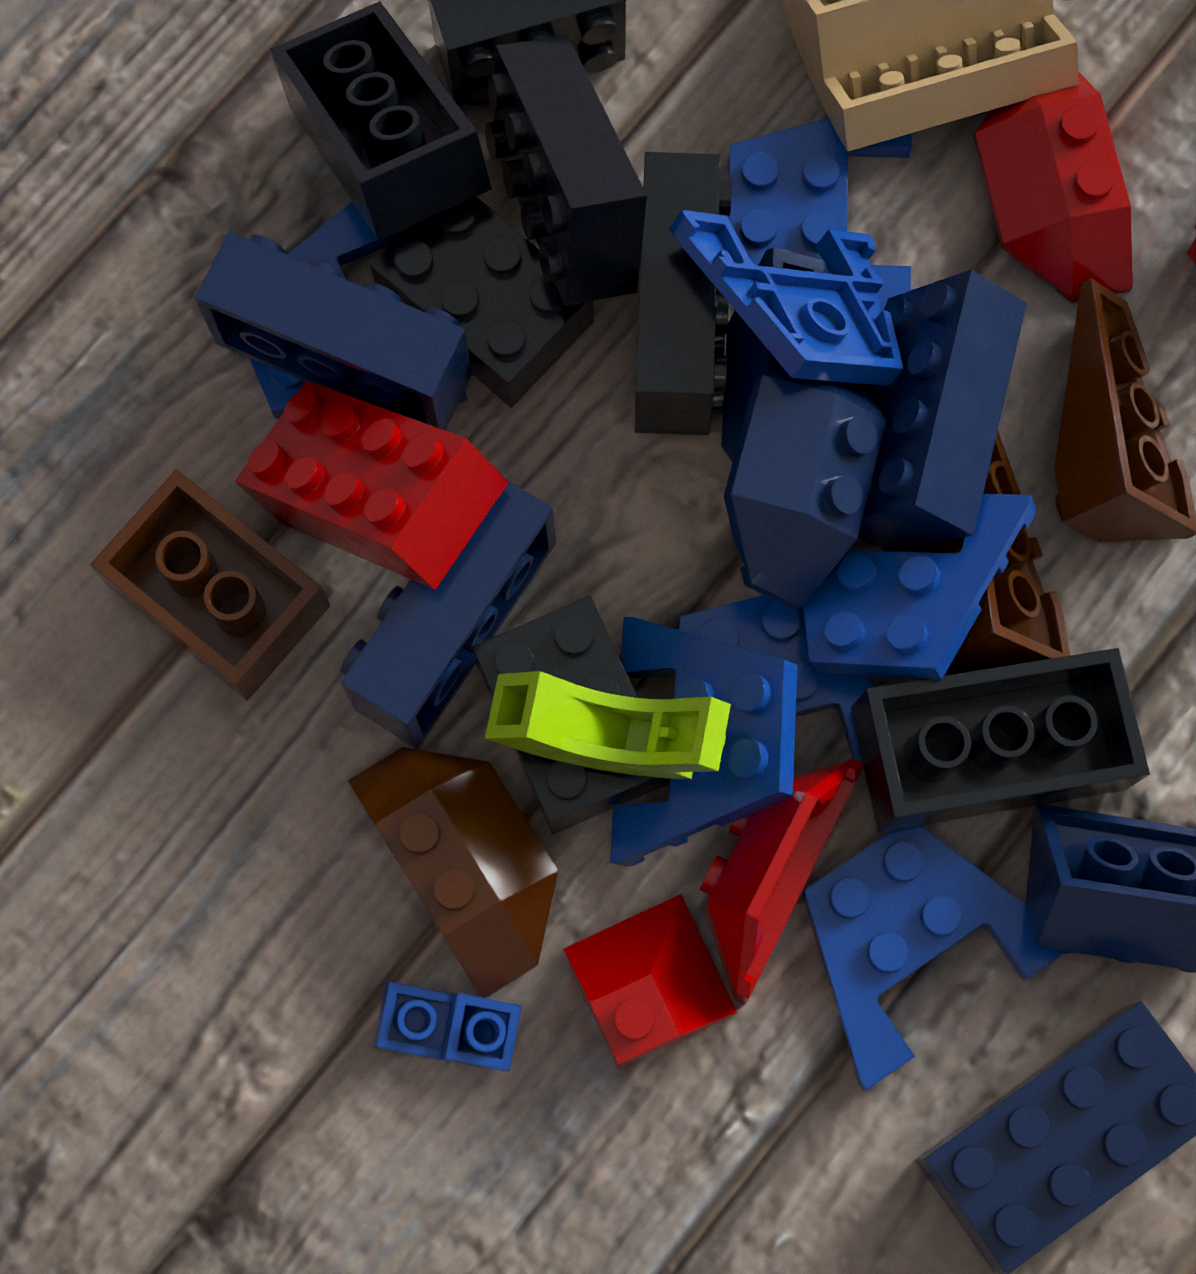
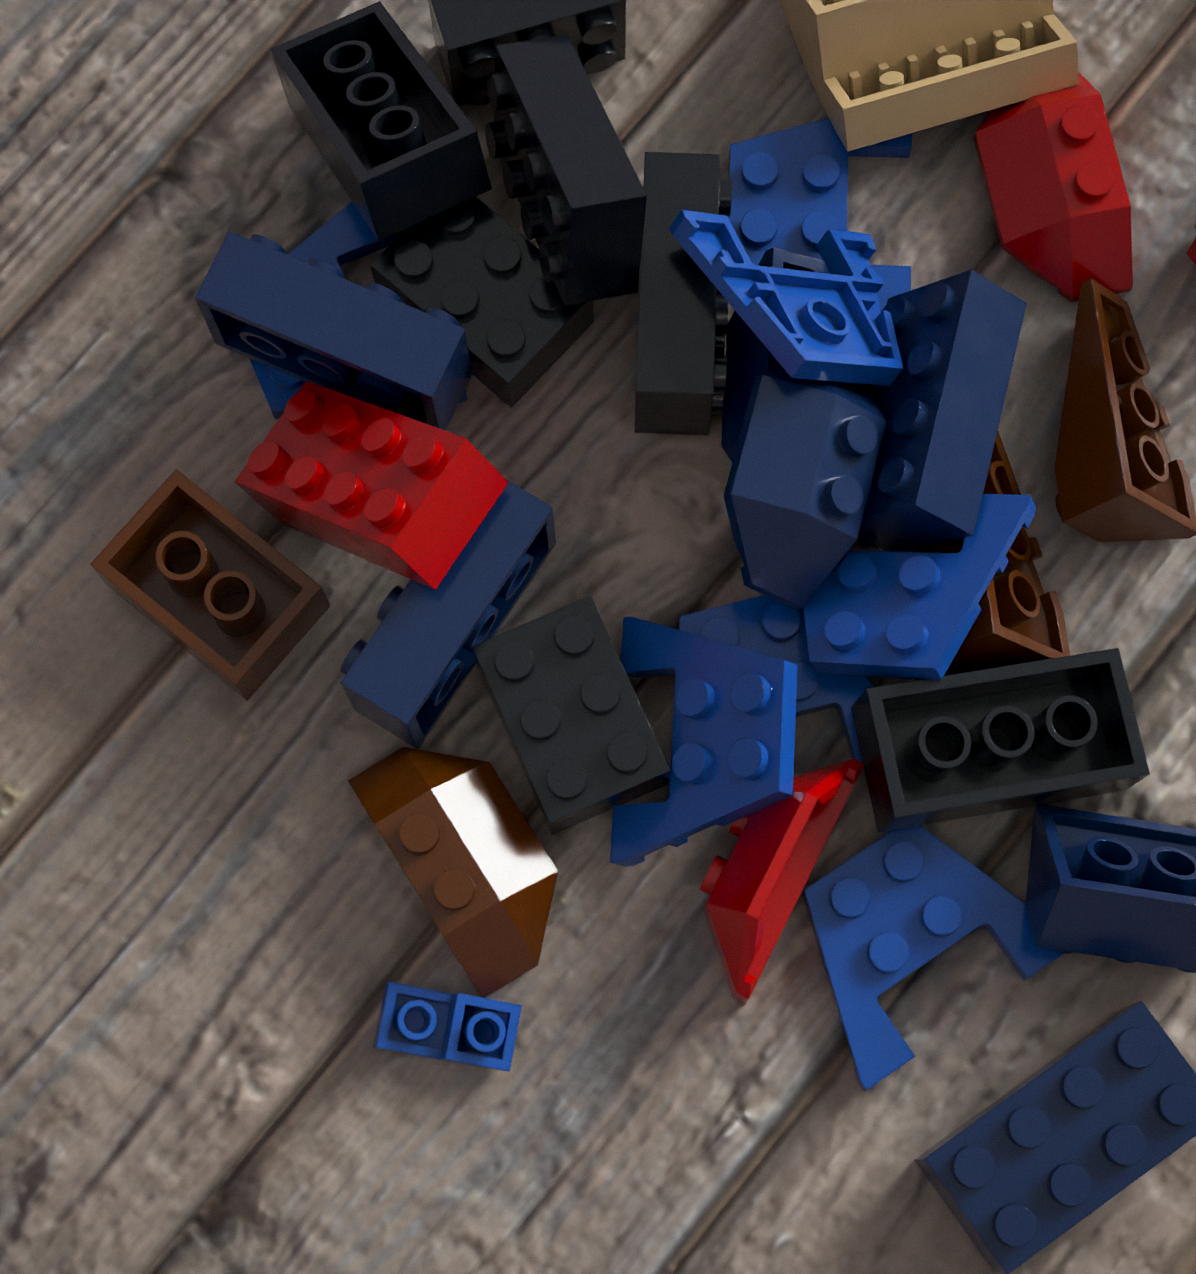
(607, 729): lime arch -> none
(649, 981): red slope -> none

